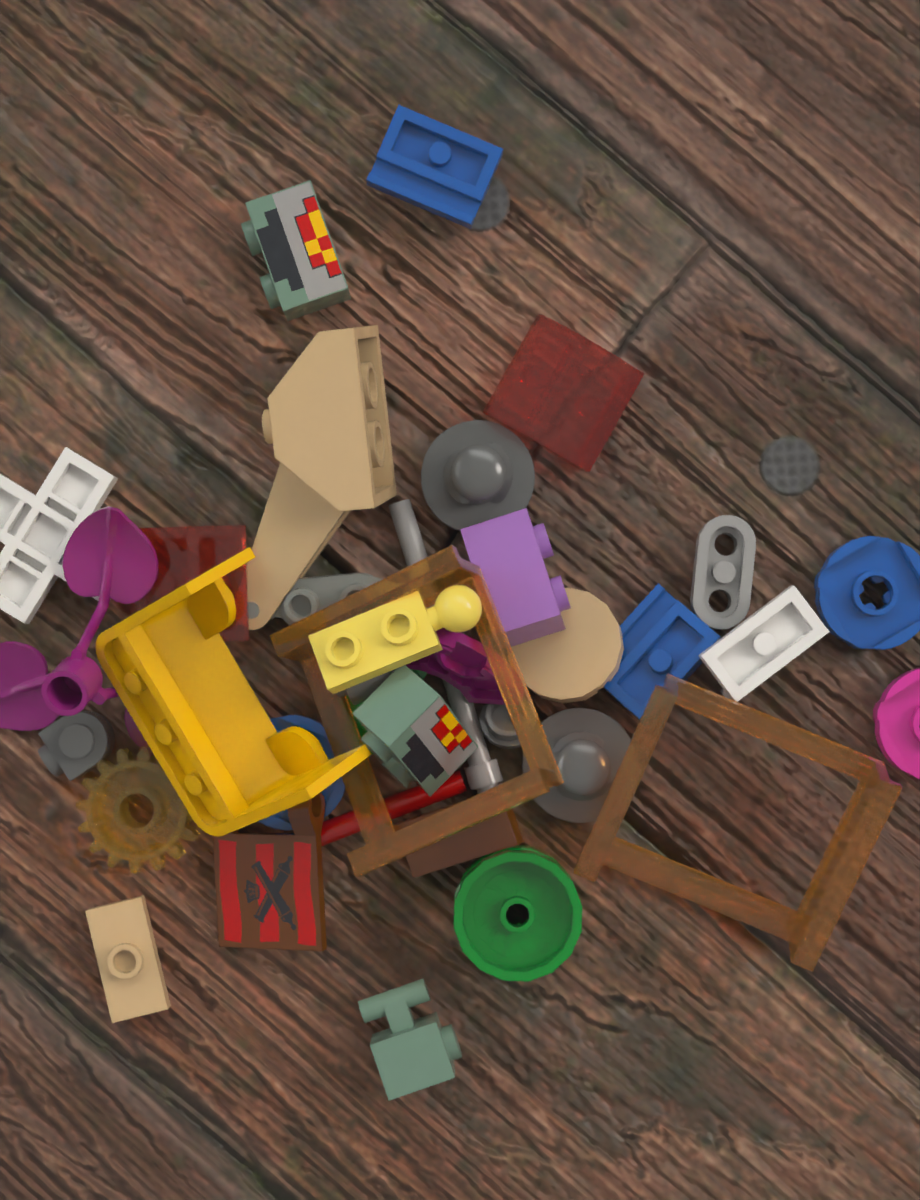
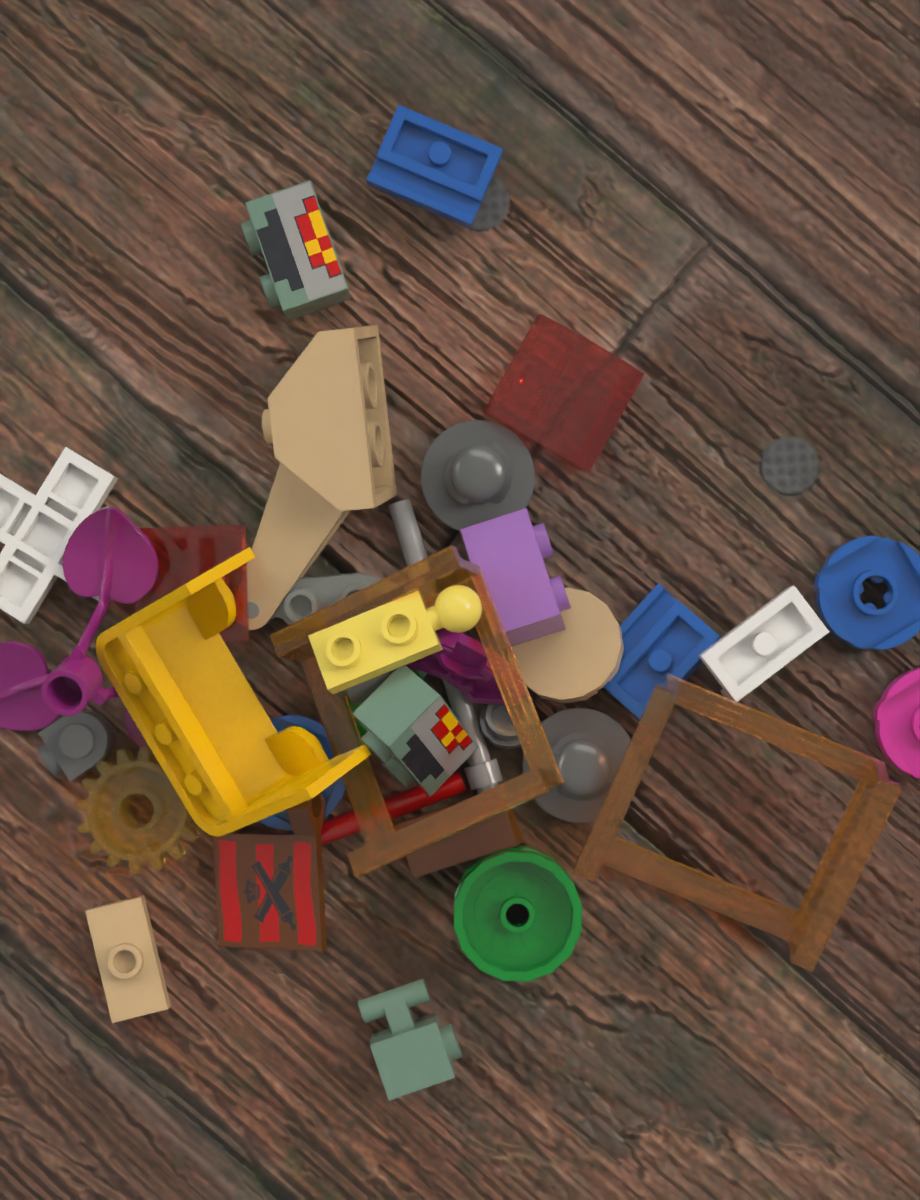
(723, 573): light grey plate -> none

